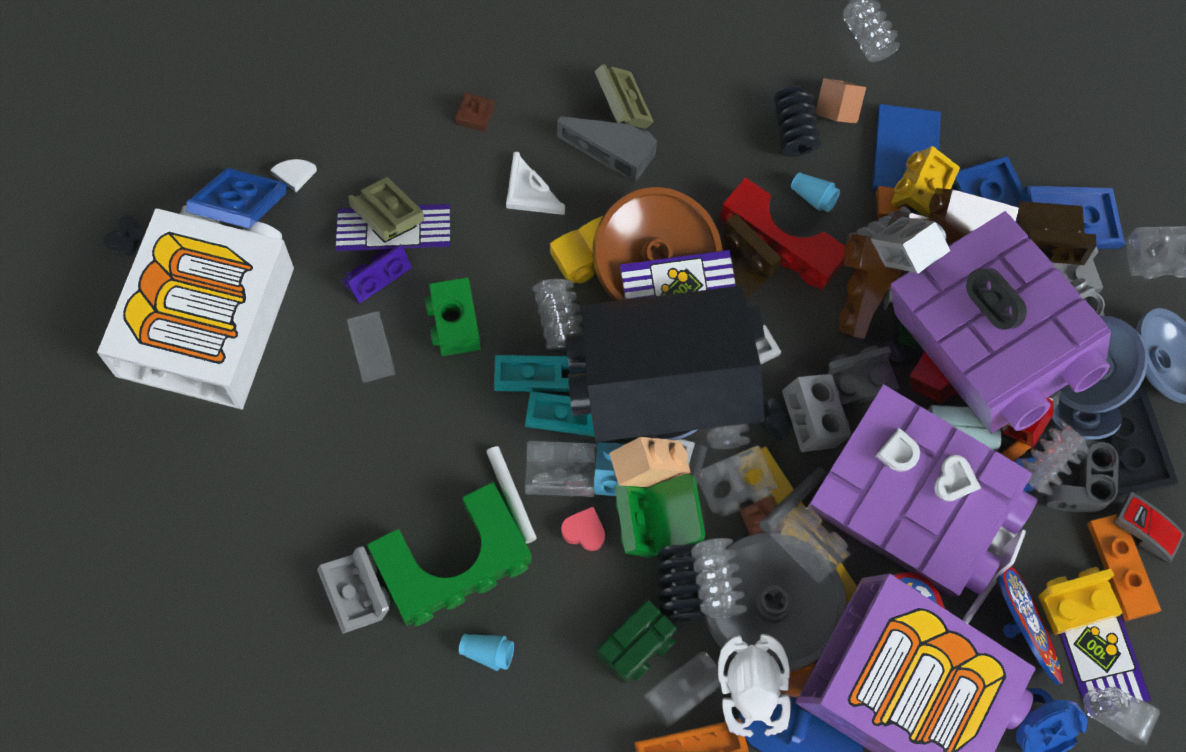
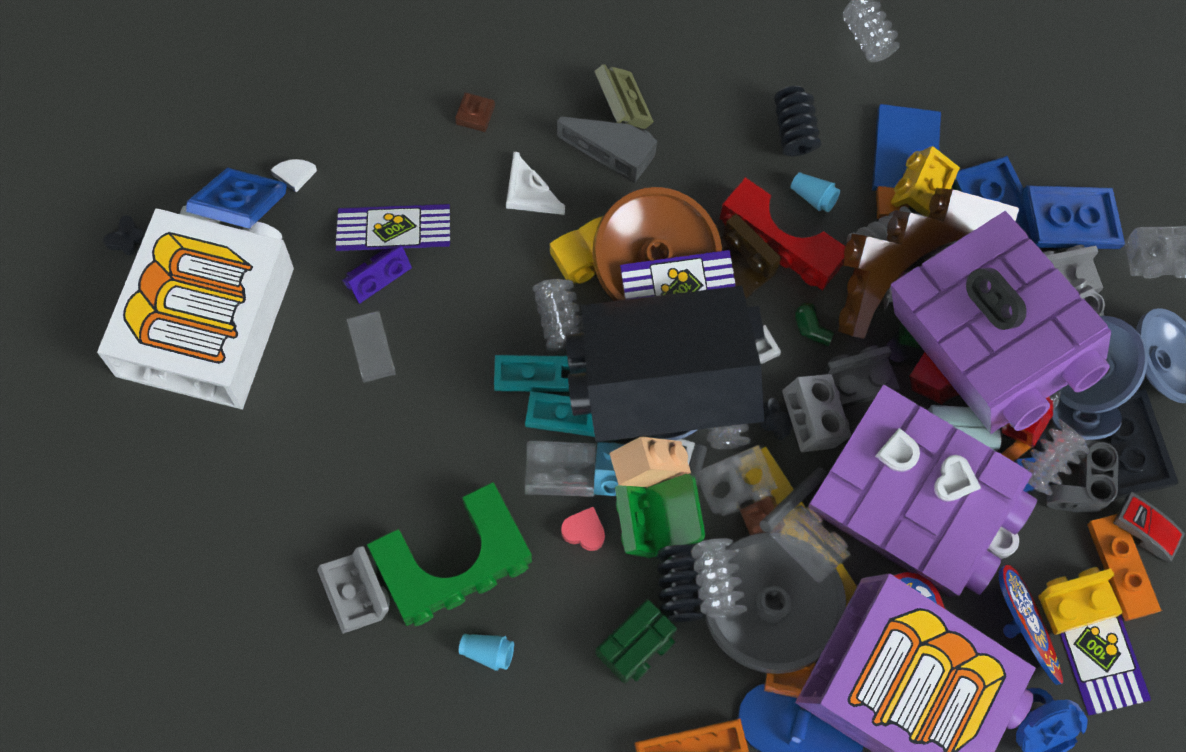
(386, 208): olive plate -> none
(447, 299): green brick -> none
(511, 494): white bar -> none
(684, 688): clear hinge -> none
(754, 684): white shield -> none
(809, 325): none -> dark green arm
(840, 100): nougat panel -> none
(911, 244): light grey brick -> none
(1007, 555): white piece -> none
(1057, 231): dark brown bracket -> none
(1122, 713): clear piece -> none

